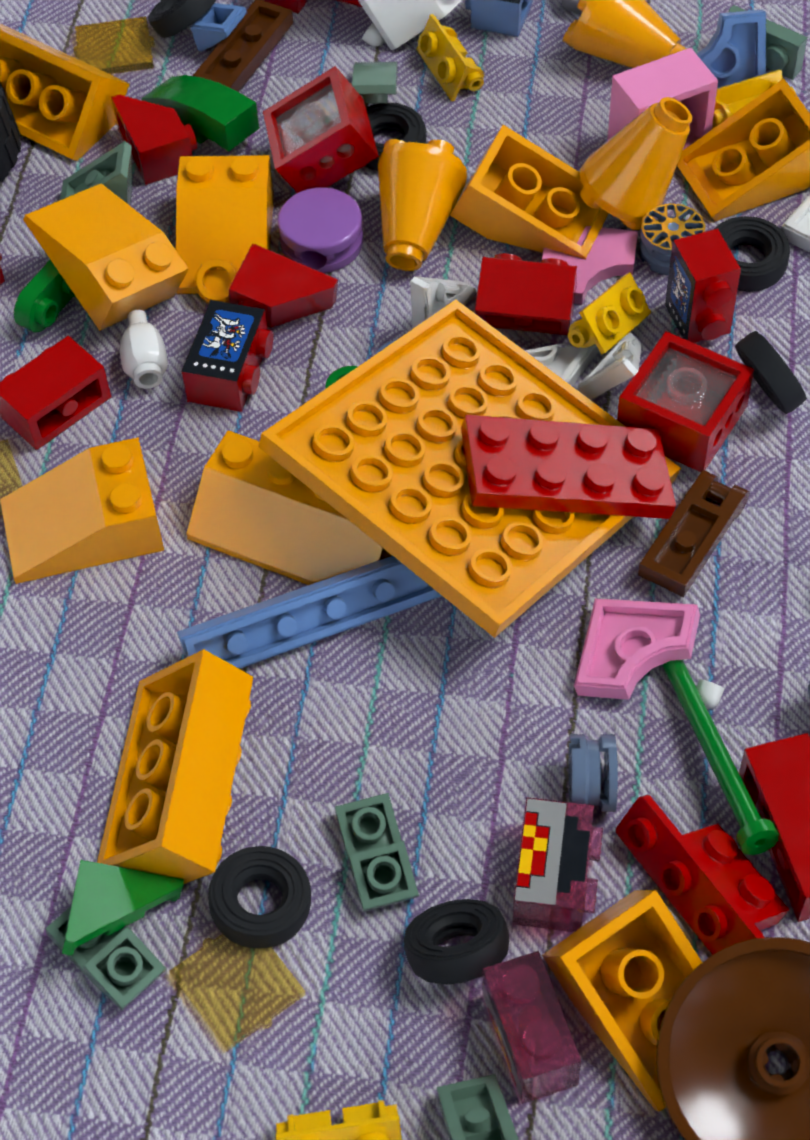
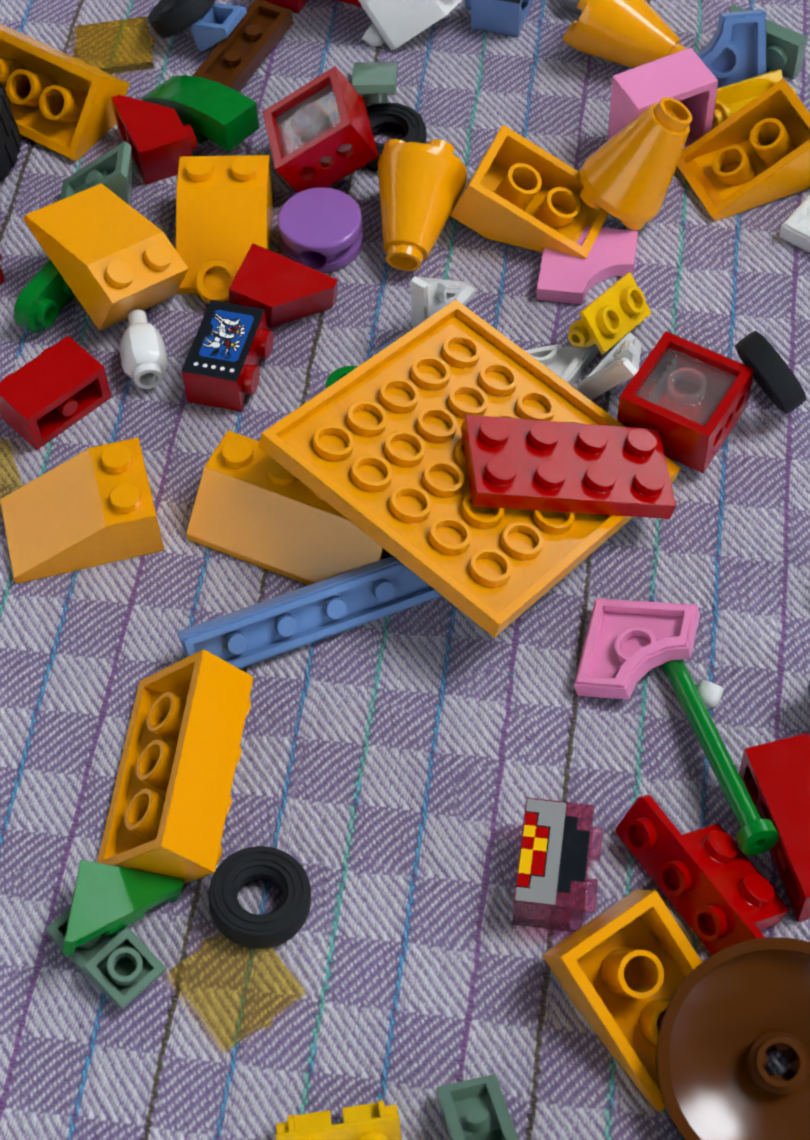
(376, 852): sand green slope -> none
(448, 59): yellow hinge -> none
(462, 961): black tyre -> none
(527, 294): red brick -> none
(530, 1027): clear pink brick -> none
(586, 771): sand blue wheel -> none
(659, 234): sand blue wheel -> none
(692, 533): reddish brown plate -> none
(702, 286): red brick -> none
(765, 236): black tyre -> none

